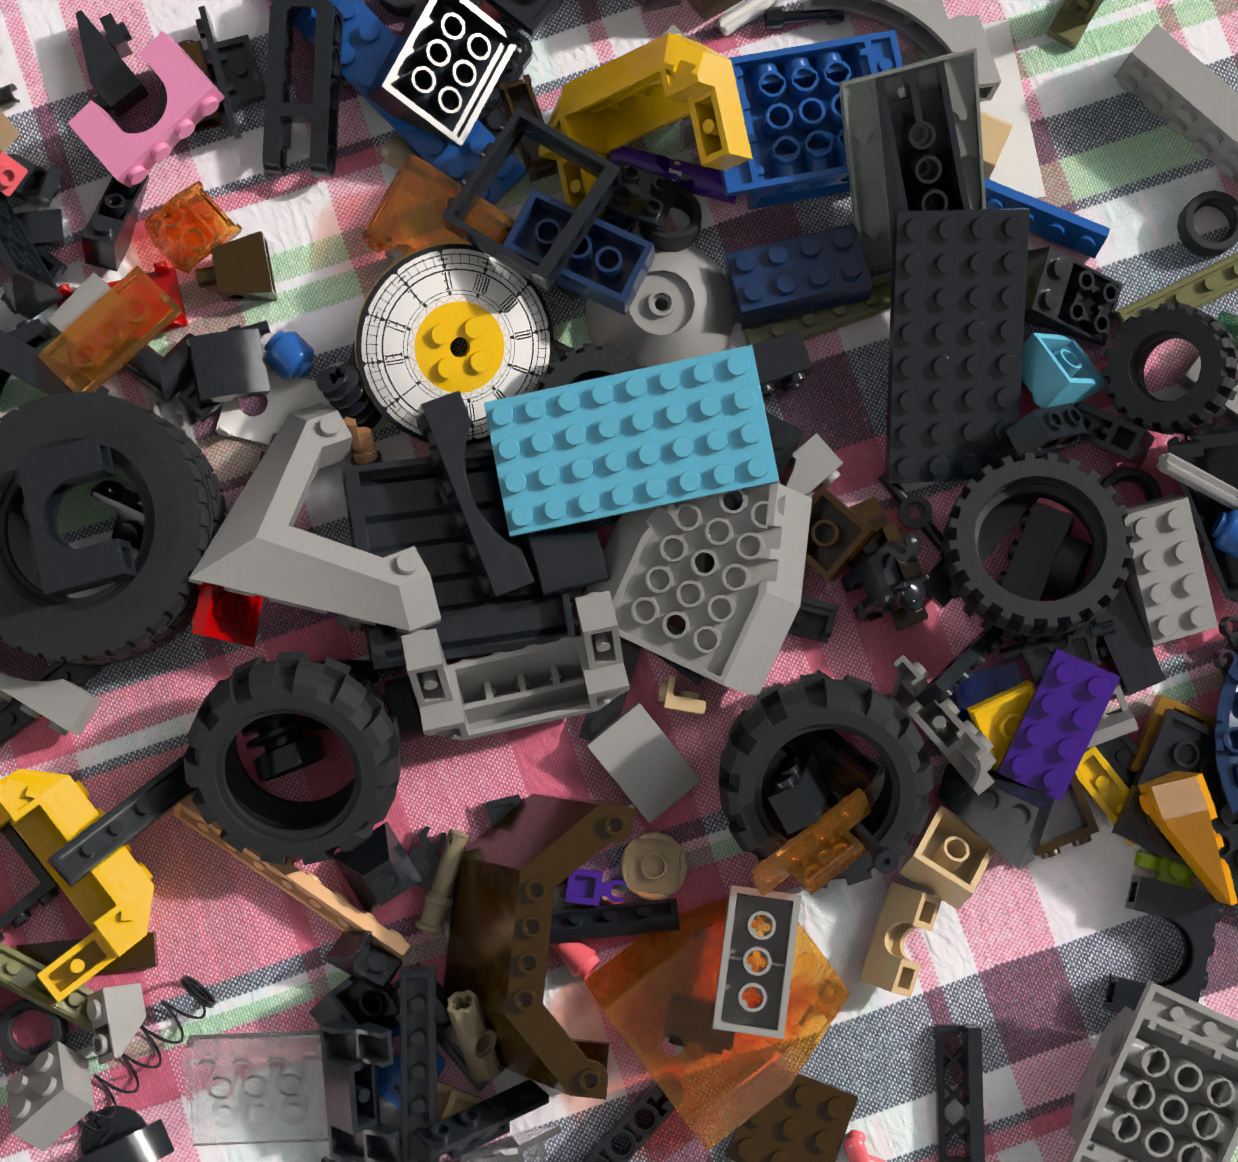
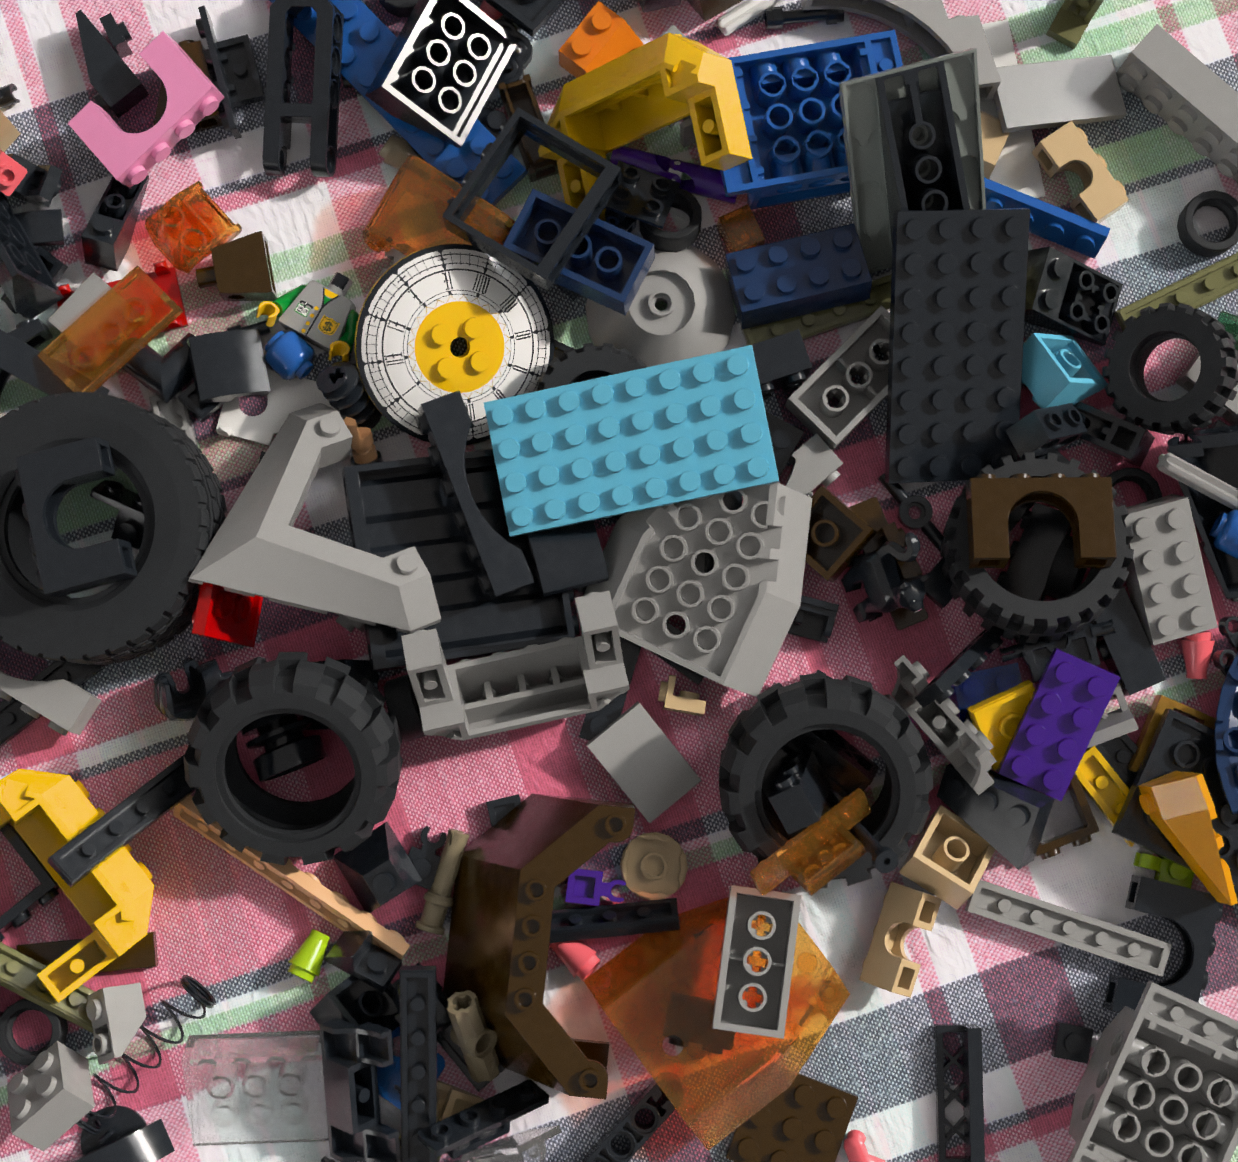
(185, 704): none -> black piece
(309, 957): none -> lime cone
(318, 315): none -> torso
(597, 41): none -> orange slope
(740, 230): none -> clear orange brick
(834, 380): none -> light grey brick
(1058, 92): none -> light grey tile
(1069, 151): none -> tan arch
(1069, 927): none -> light grey plate
(1072, 1042): none -> black plate
(1082, 499): none -> dark brown arch
(1197, 654): none -> coral cone

